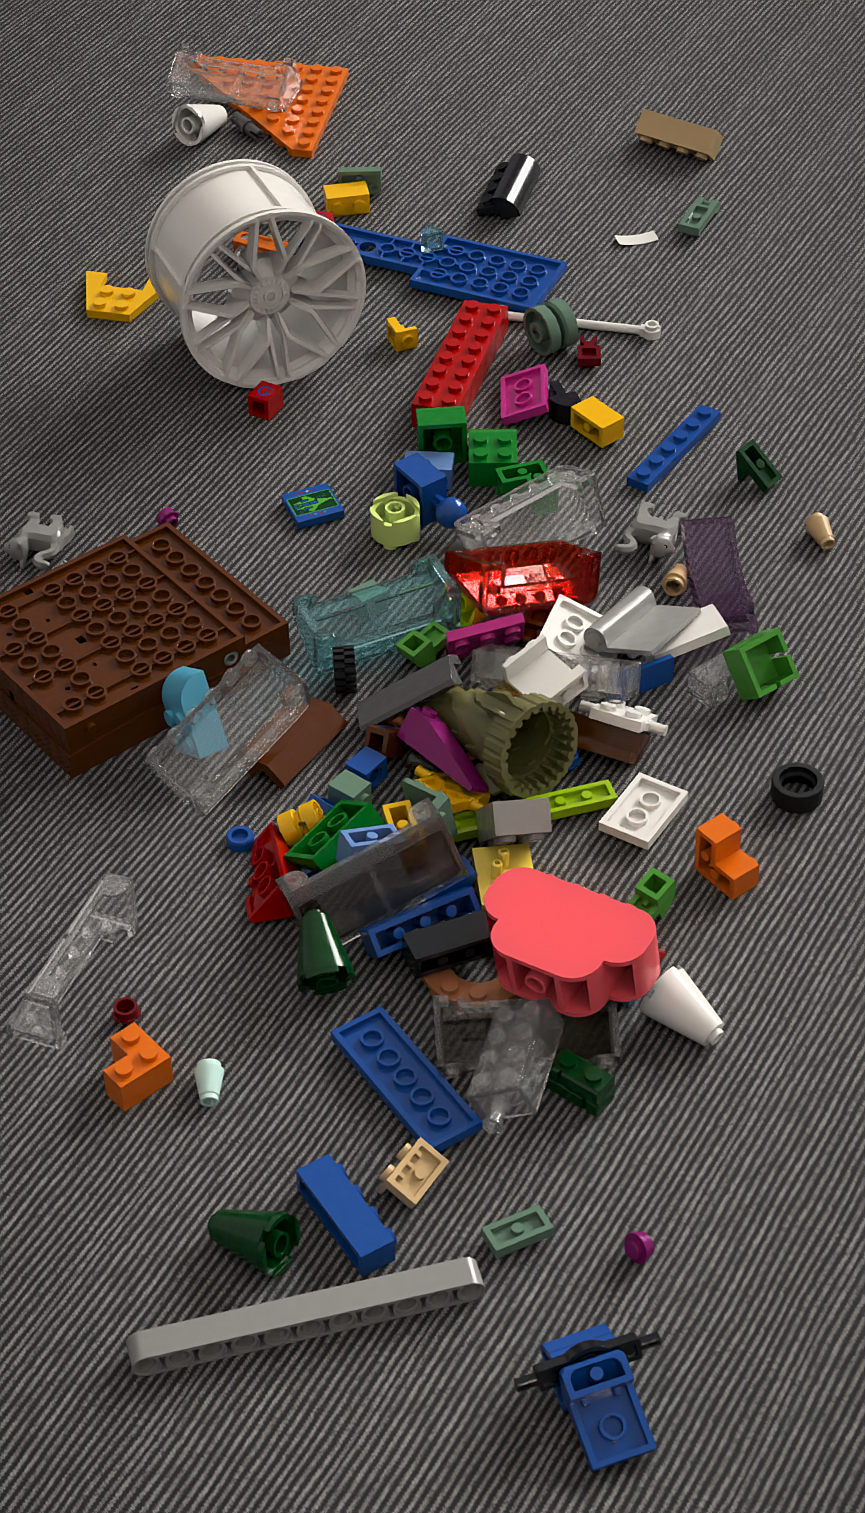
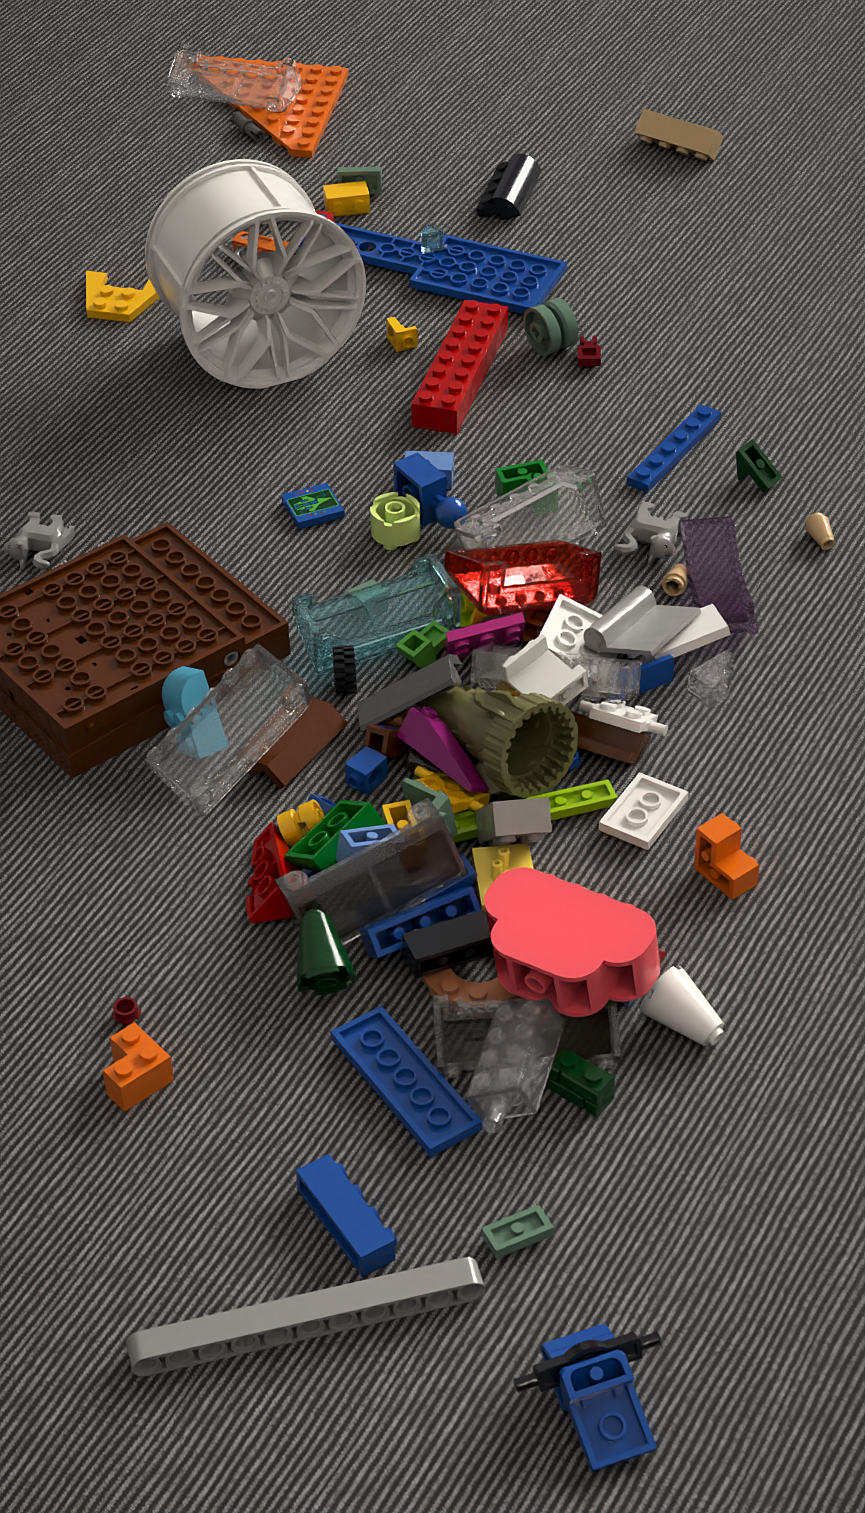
(103, 917): clear windscreen -> none
(167, 515): magenta plate -> none
(197, 122): white cone -> none
(209, 1081): light aqua cone -> none
(240, 839): blue tile -> none
(257, 1237): dark green cone -> none
(265, 400): red brick -> none
(349, 787): sand green brick -> none
(413, 1173): tan bracket -> none
(443, 431): green brick -> none
(489, 451): green brick -> none
(524, 394): dark pink plate -> none
(561, 403): black brick -> none
(597, 421): yellow brick -> none
(637, 239): white sticker -> none
(638, 1247): magenta plate -> none
(650, 330): white hinge -> none
(654, 893): bright green brick -> none
(698, 216): sand green plate -> none
(753, 667): bright green piece -> none
(793, 801): black tyre -> none

